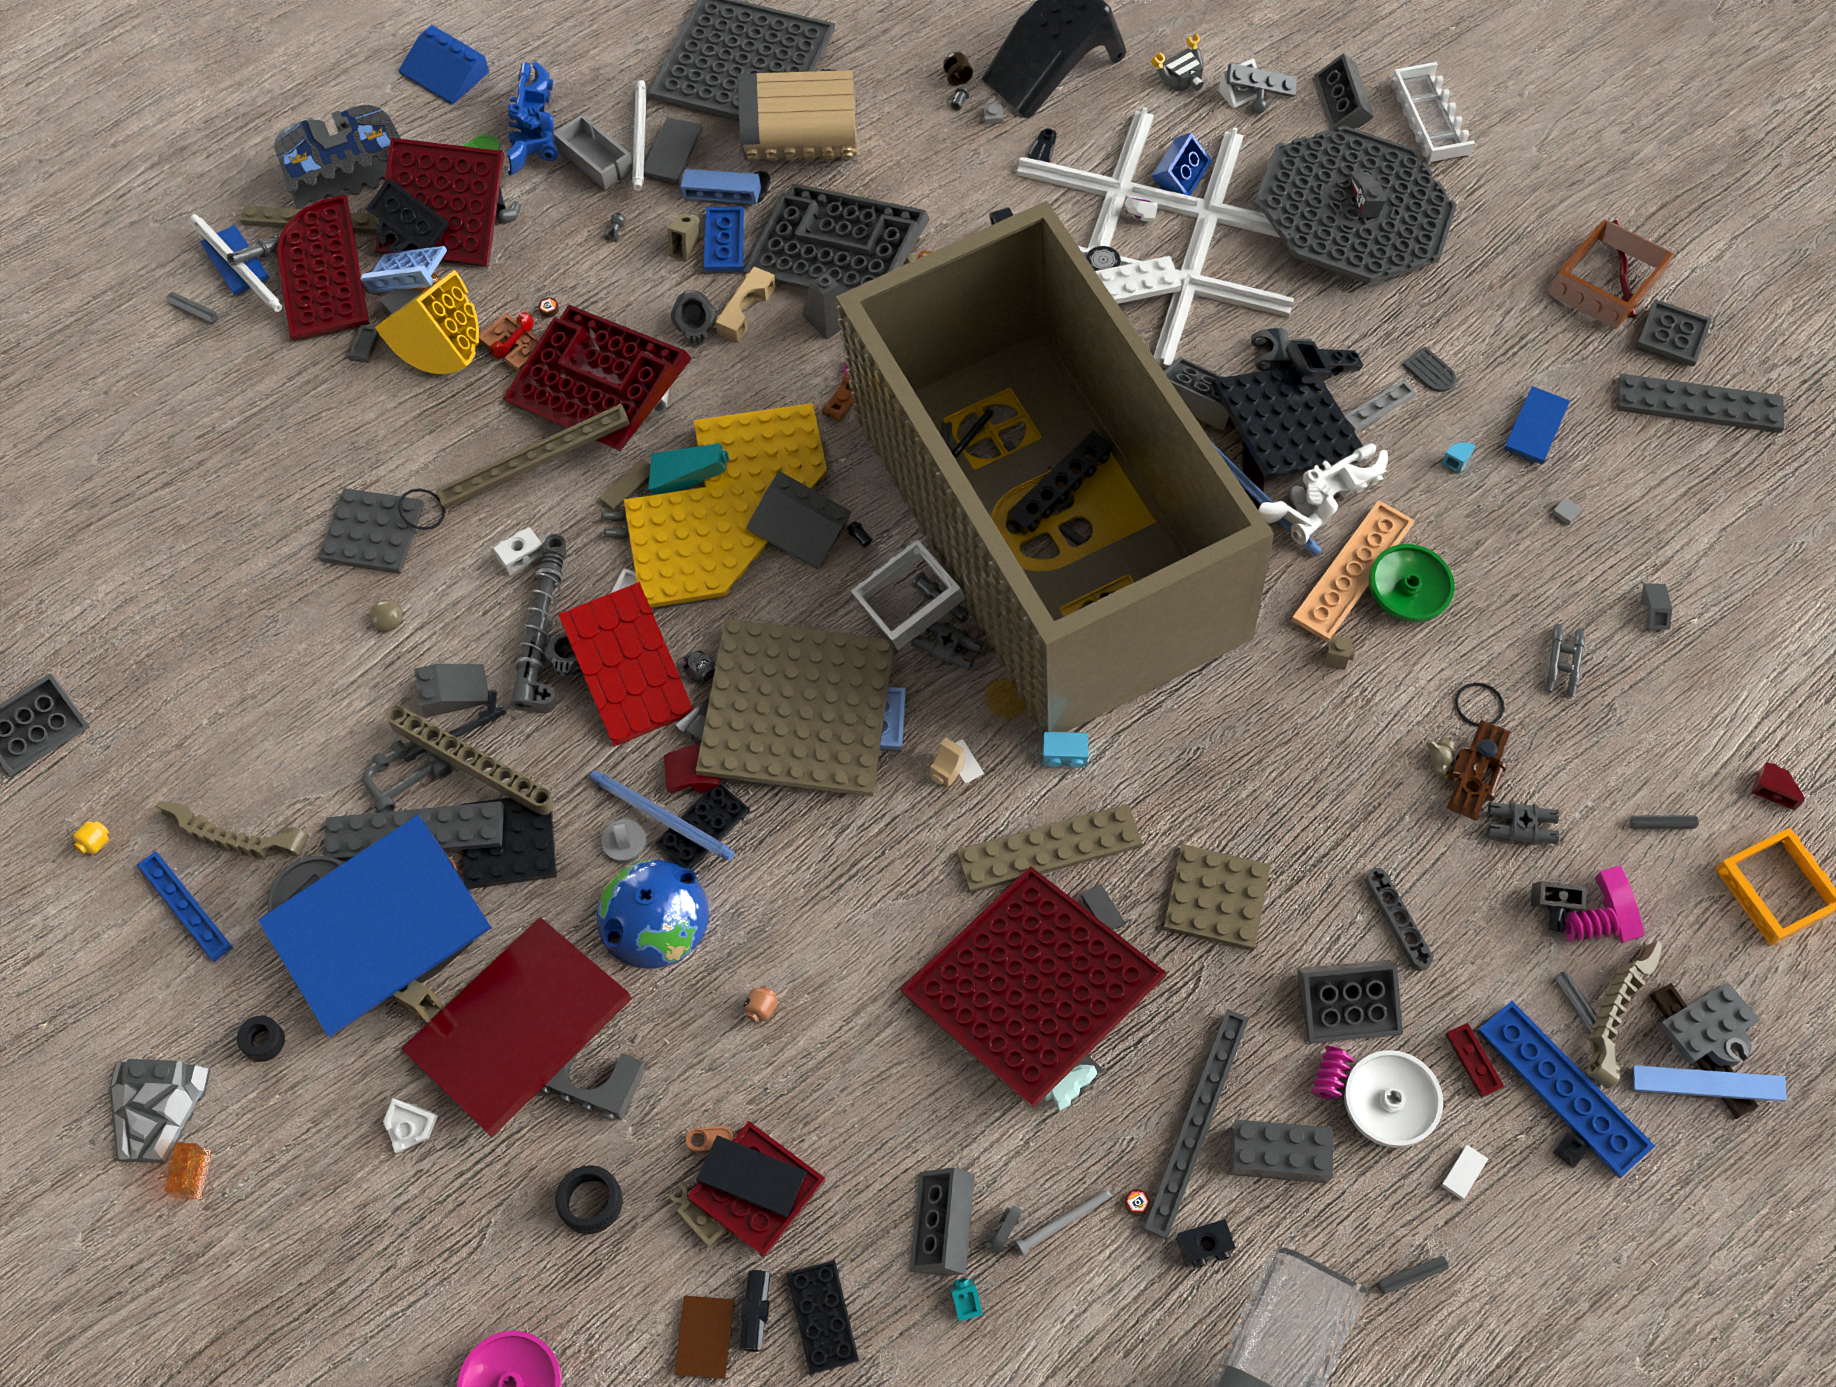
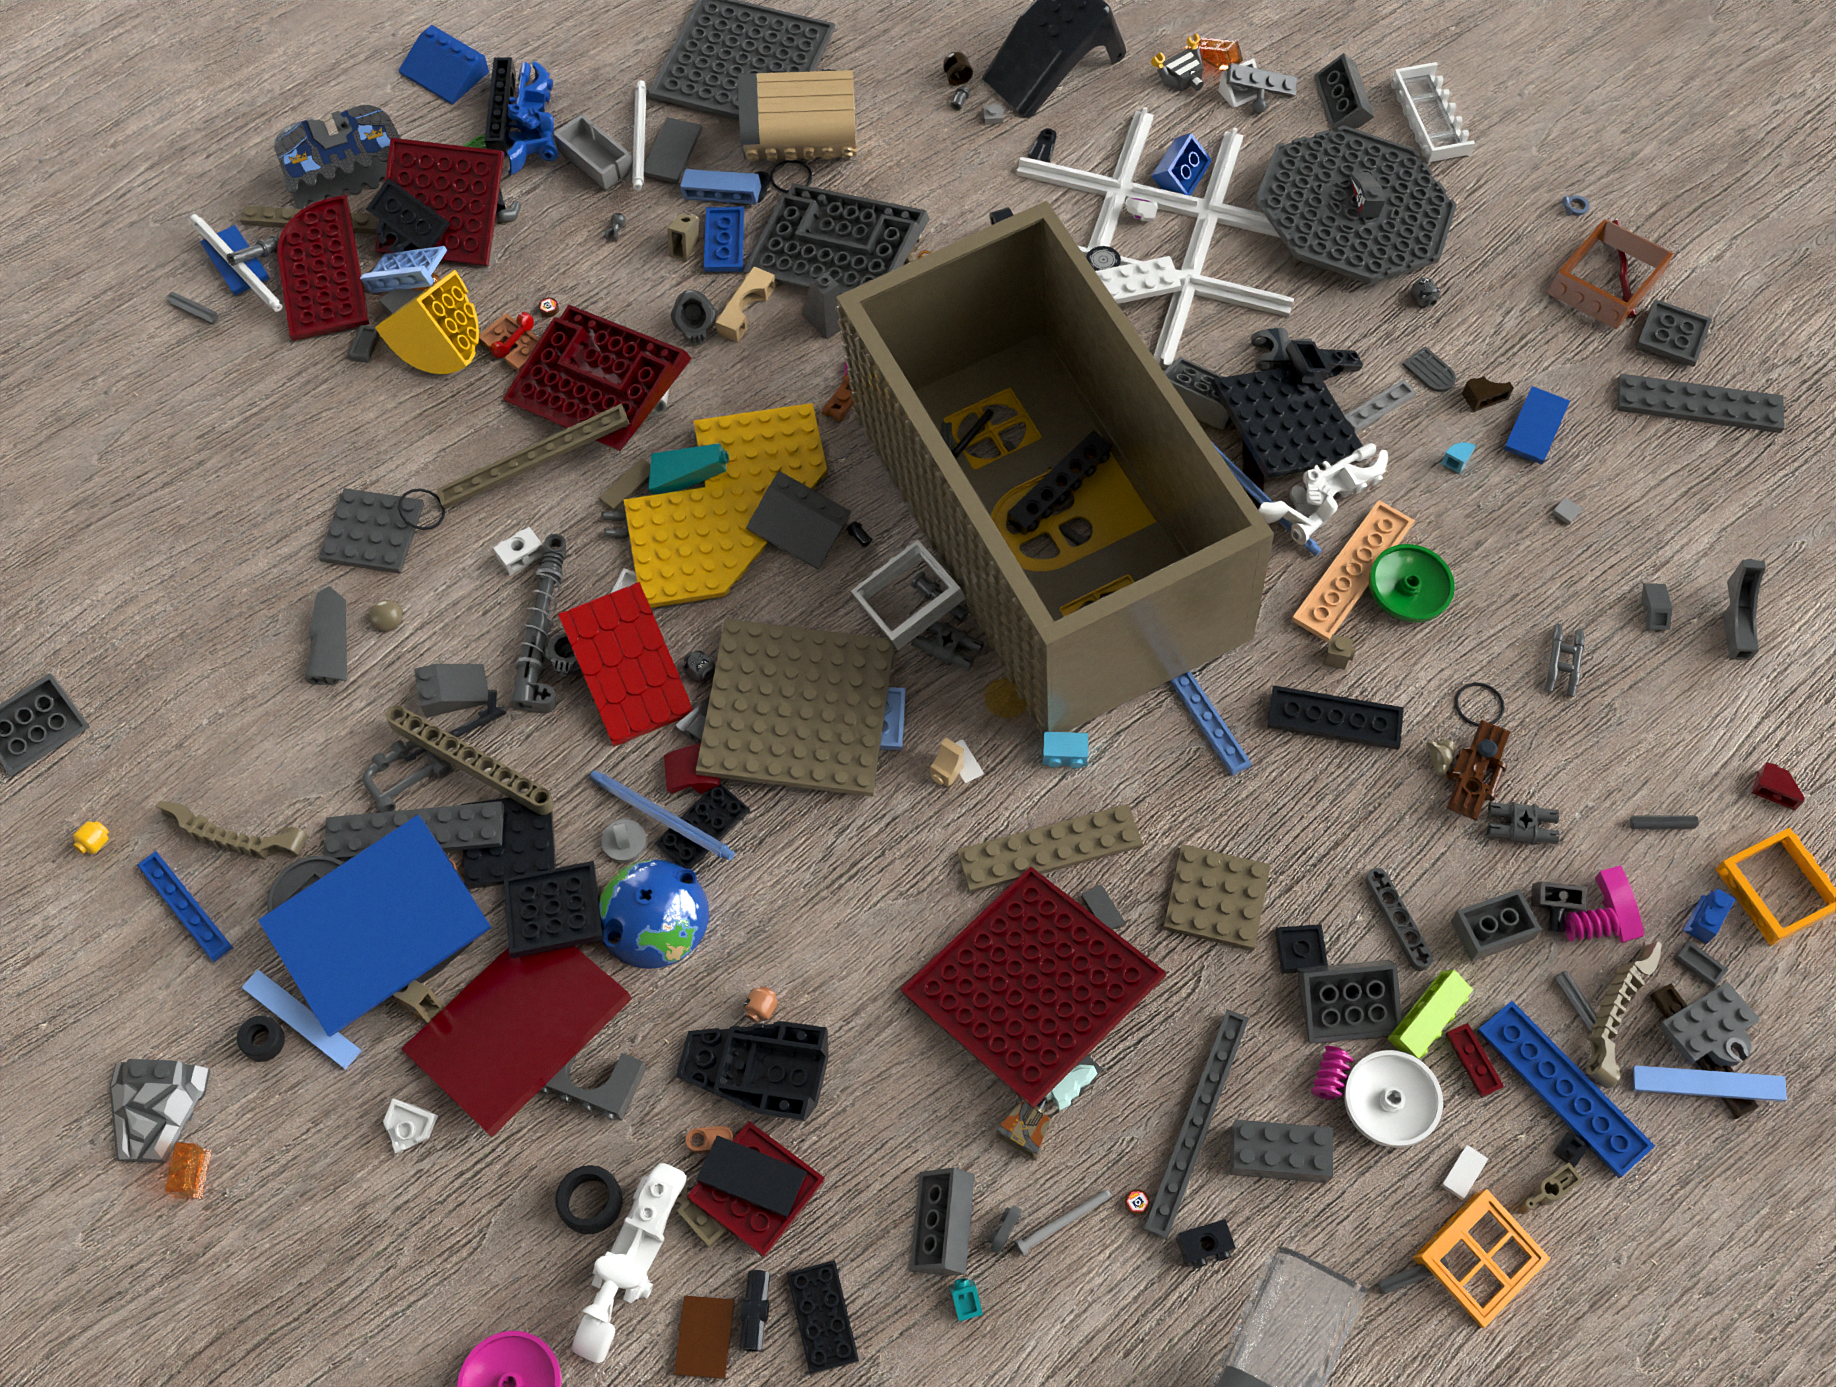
(300, 1019): none -> light blue tile
(328, 640): none -> dark grey panel
(501, 91): none -> black brick
(552, 909): none -> black plate
(629, 1259): none -> white piece
(759, 1066): none -> black wedge
(789, 161): none -> black piece
(1025, 1128): none -> torso
(1211, 723): none -> medium blue tile
(1219, 52): none -> clear orange slope
(1300, 947): none -> black tile
(1335, 717): none -> black plate
(1425, 292): none -> dark grey head
(1431, 1014): none -> brick
(1456, 1229): none -> light orange window
(1483, 393): none -> dark brown arch
(1495, 925): none -> dark grey brick
(1557, 1189): none -> dark tan piece
(1570, 210): none -> sand blue piece
(1701, 964): none -> dark grey tile
(1709, 915): none -> blue window
(1742, 611): none -> dark grey arch

